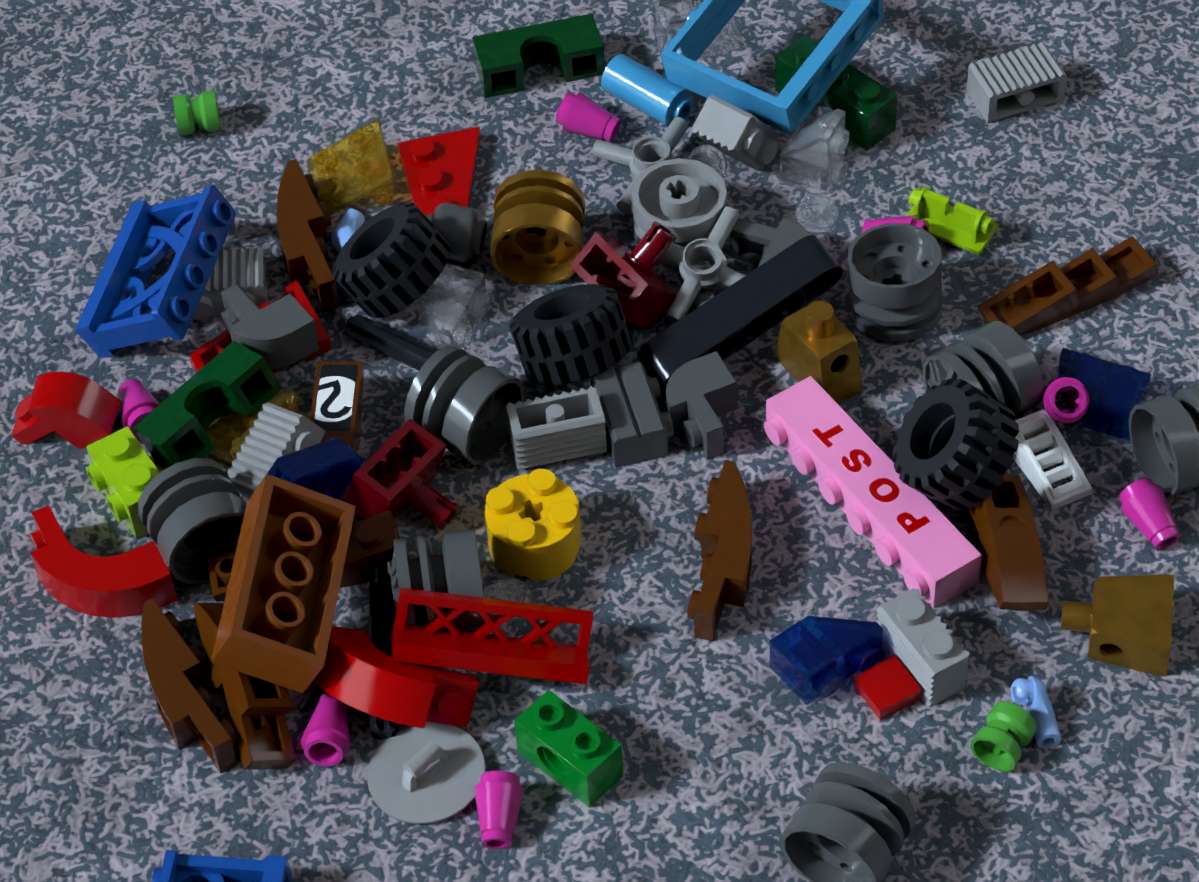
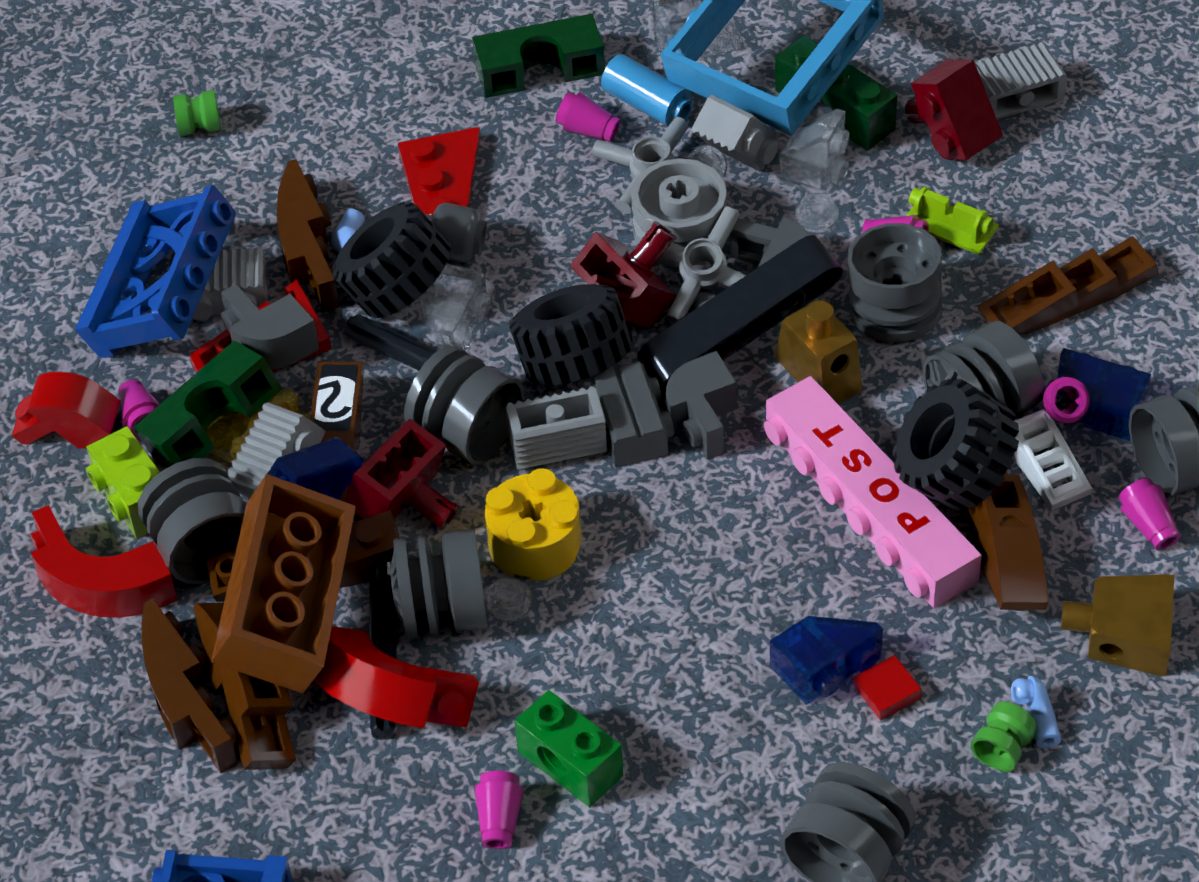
(327, 733): dark pink cone -> none
(353, 169): clear yellow hinge -> none
(425, 773): light grey shield -> none
(489, 652): red fence -> none
(537, 227): pearl gold wheel -> none
(725, 551): reddish brown slope -> none
(923, 646): light grey brick -> none
(955, 109): none -> dark red brick

